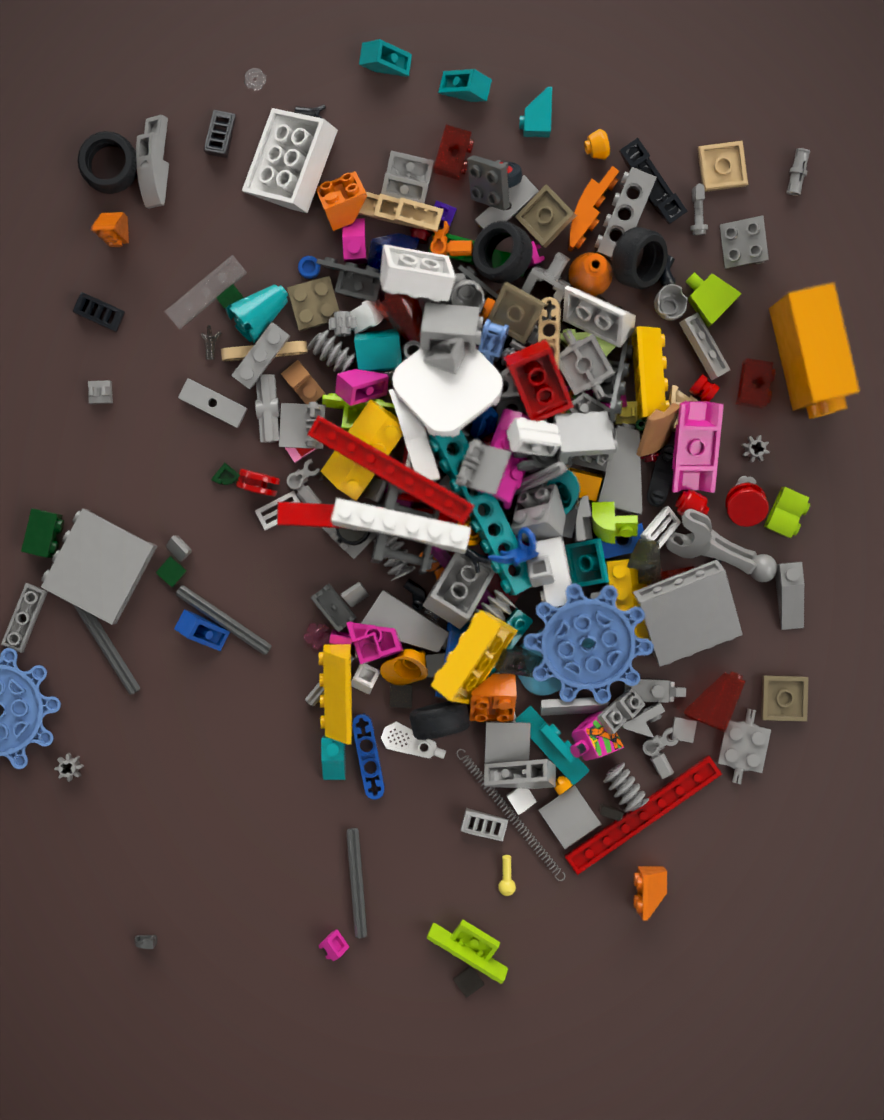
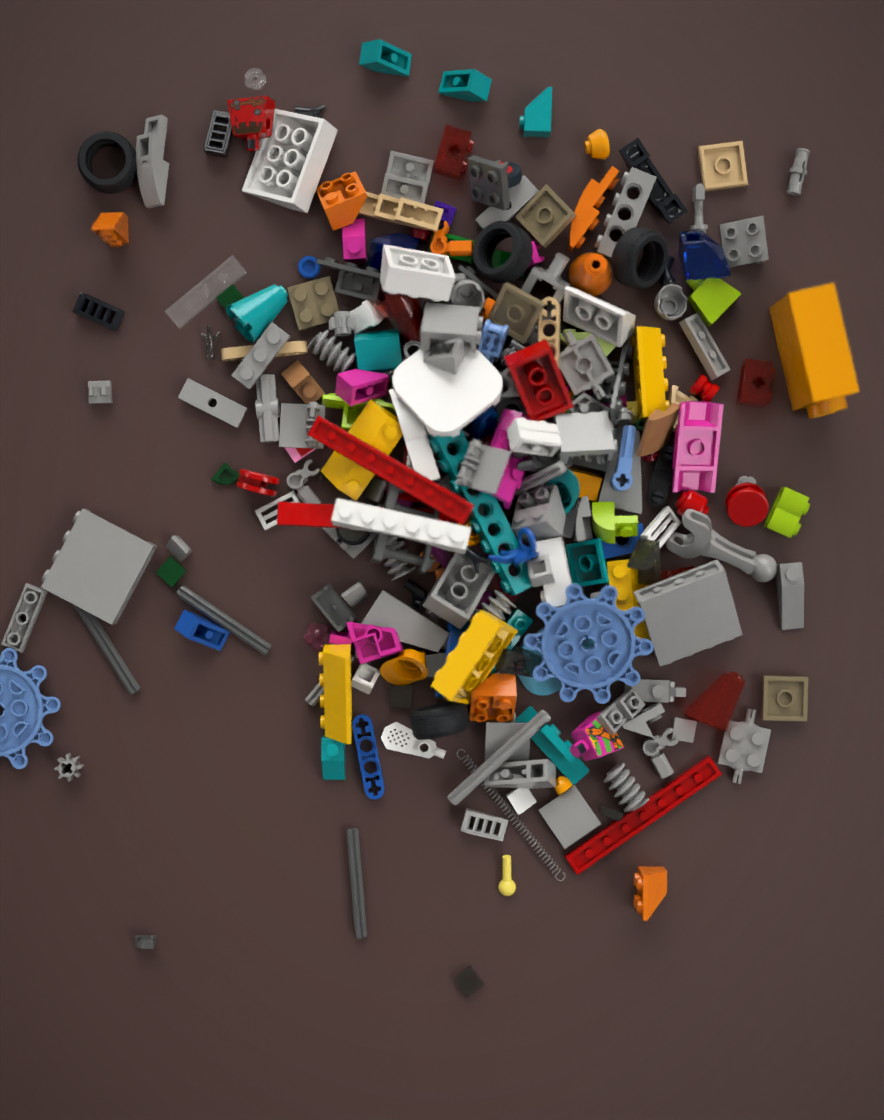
(42, 533): dark green piece -> none
(252, 119): none -> red torso
(334, 945): dark pink tile -> none
(471, 947): lime bracket -> none
(499, 757): none -> light grey axle
(577, 706): light grey tile -> none
(624, 418): none -> light grey plate
(624, 460): none -> medium blue connector
(701, 256): none -> clear blue slope
(760, 445): light grey gear -> none

